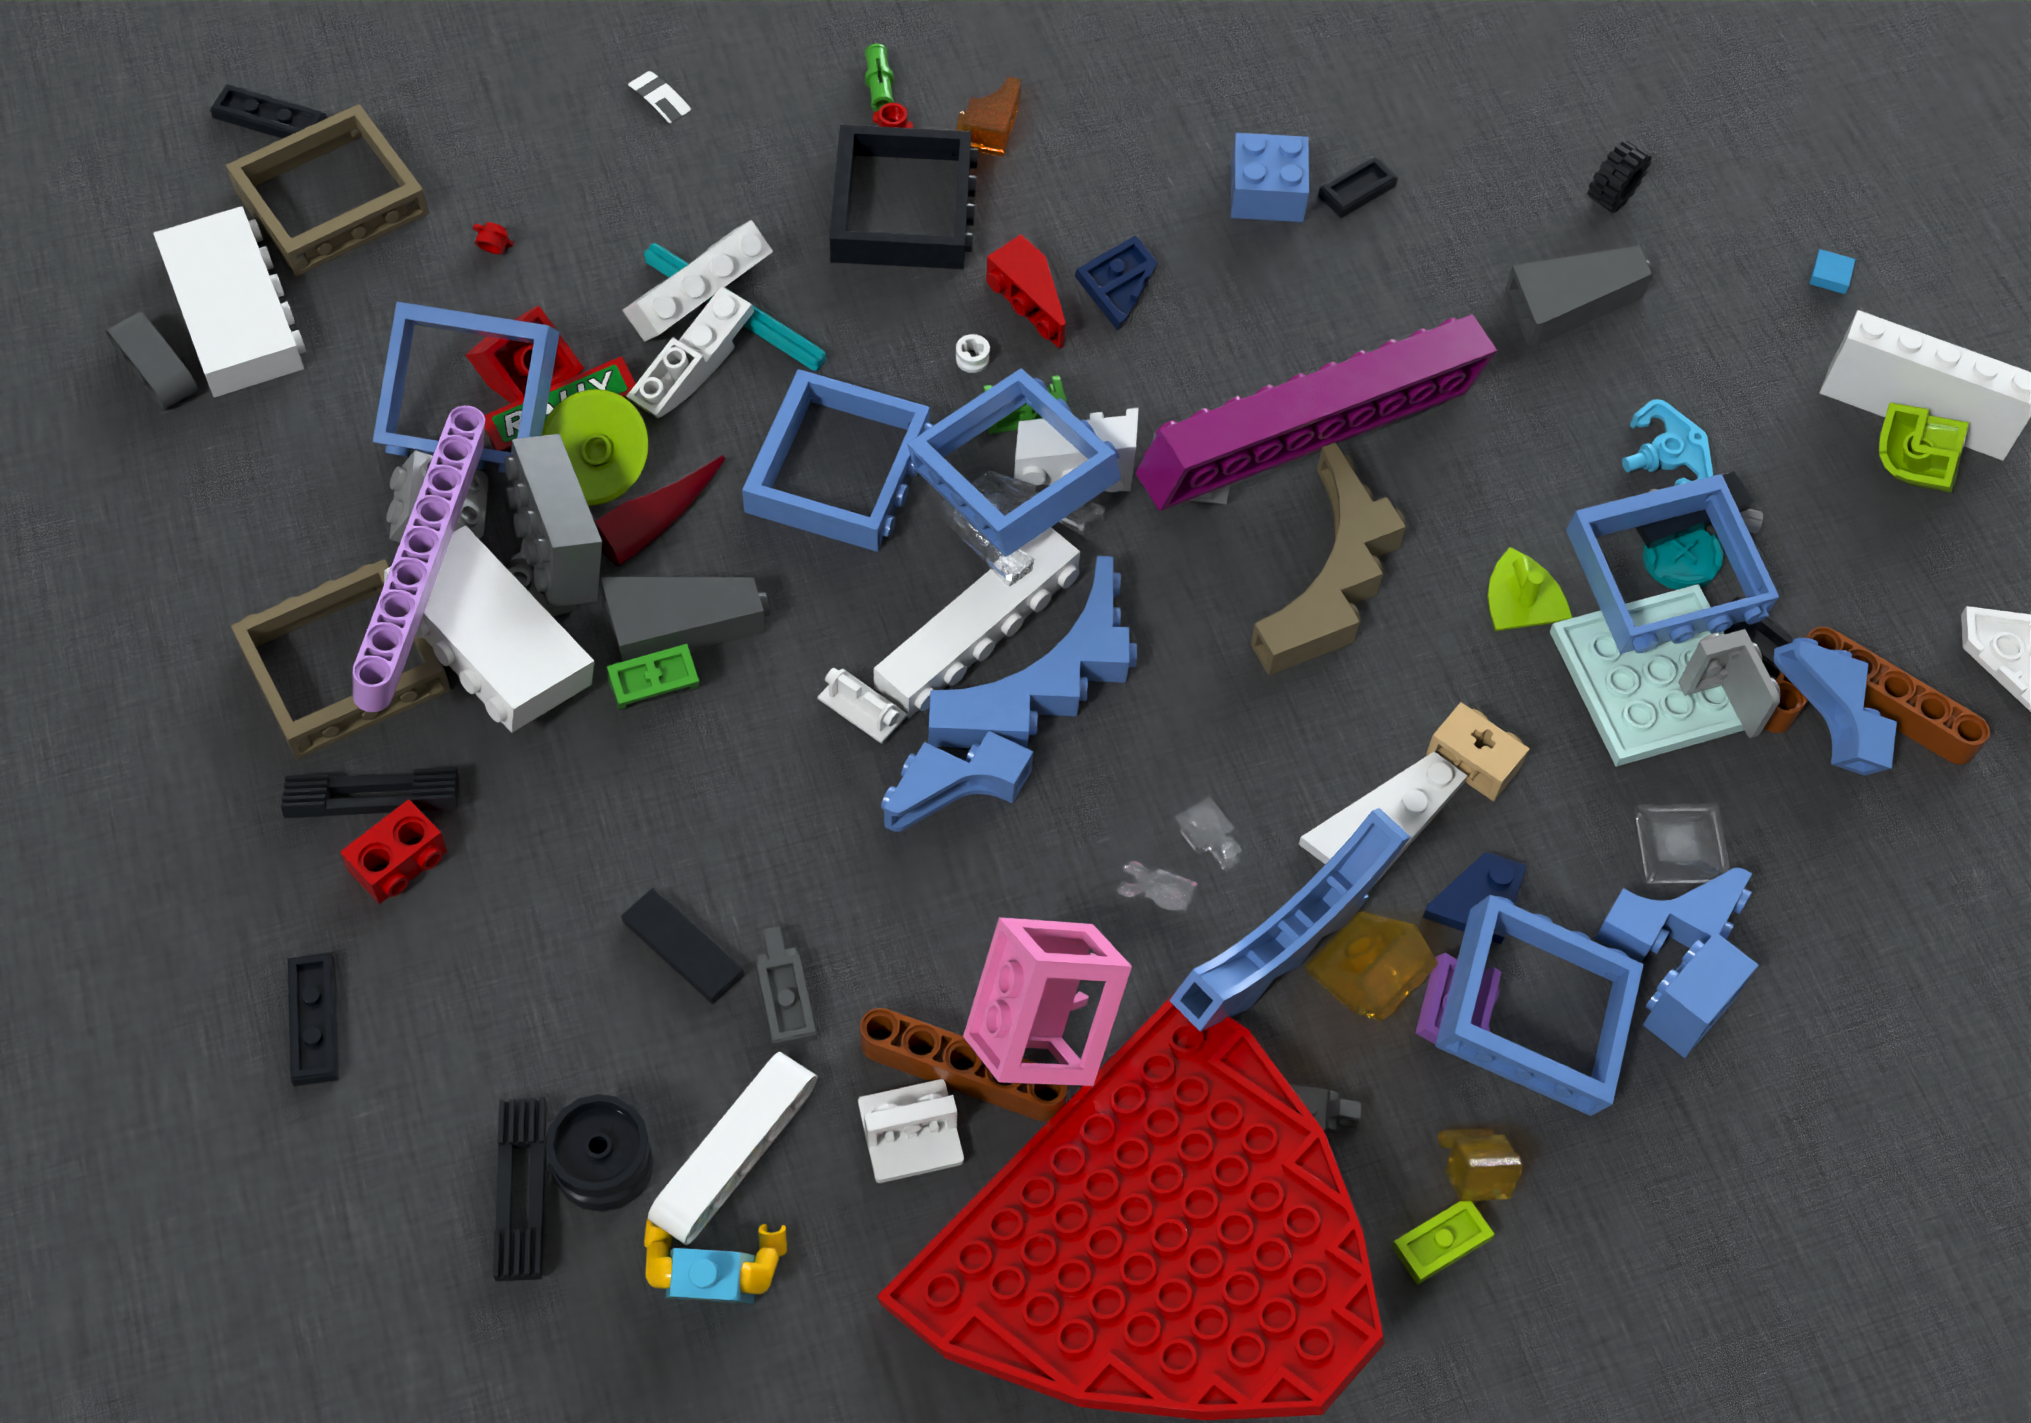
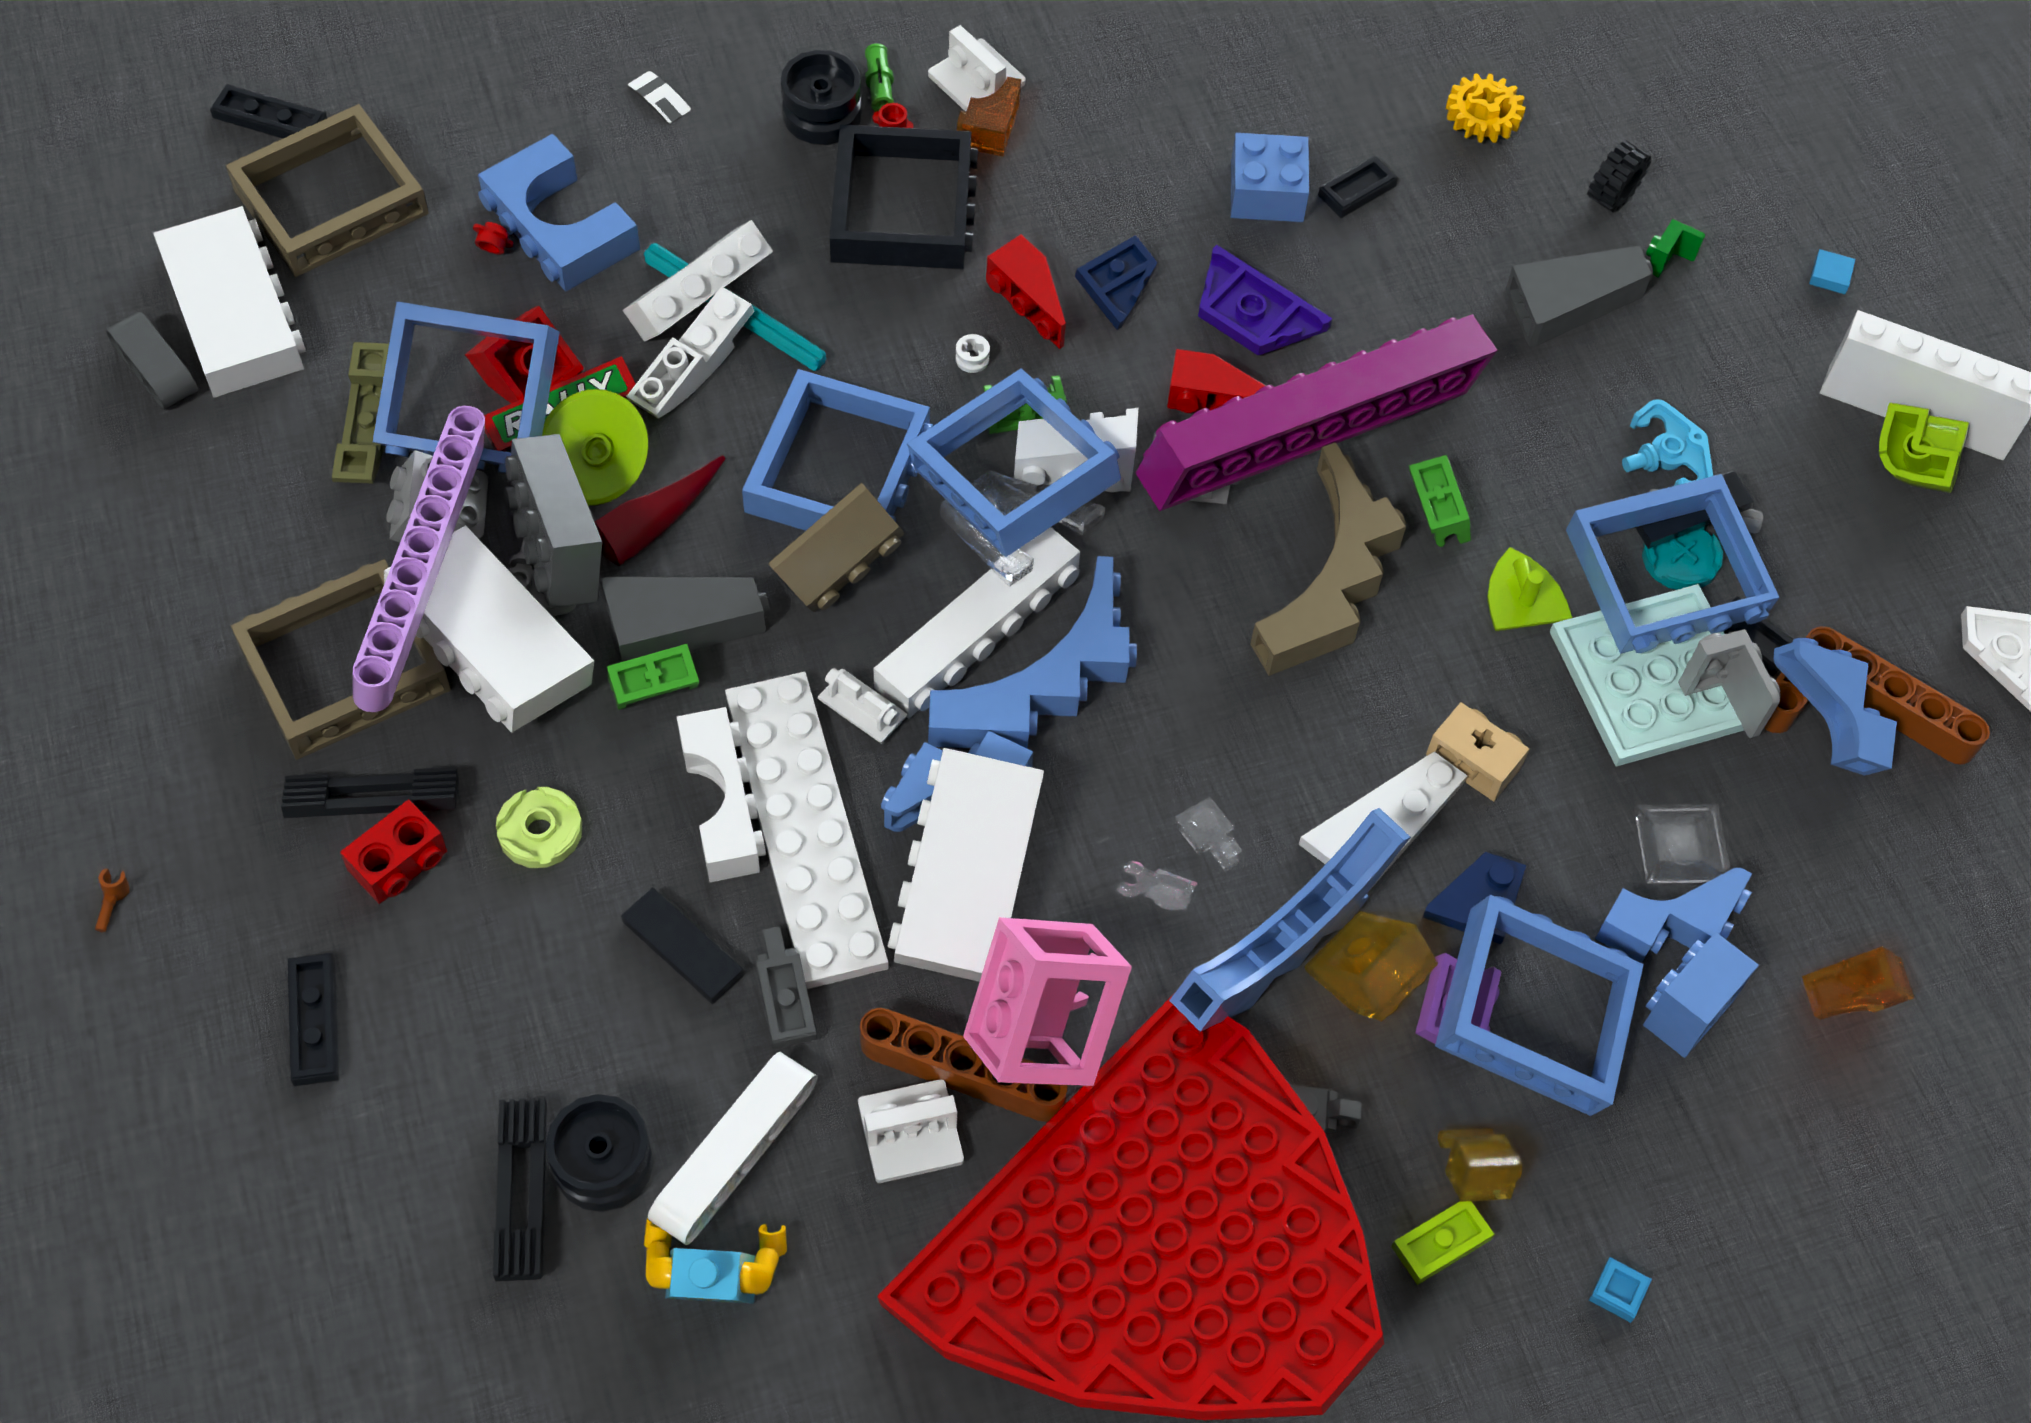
(112, 893): none -> dark orange hand
(358, 457): none -> olive slope
(545, 848): none -> yellowish green tile
(564, 251): none -> medium blue arch
(728, 837): none -> white arch
(806, 831): none -> white plate
(820, 94): none -> black wheel
(838, 549): none -> dark tan slope
(965, 862): none -> white brick
(971, 69): none -> white bracket
(1206, 382): none -> red slope
(1255, 307): none -> dark purple wing
(1441, 499): none -> bright green hinge
(1485, 108): none -> yellow gear
(1620, 1289): none -> dark azure tile
(1677, 240): none -> green bracket
(1858, 984): none -> clear orange arch

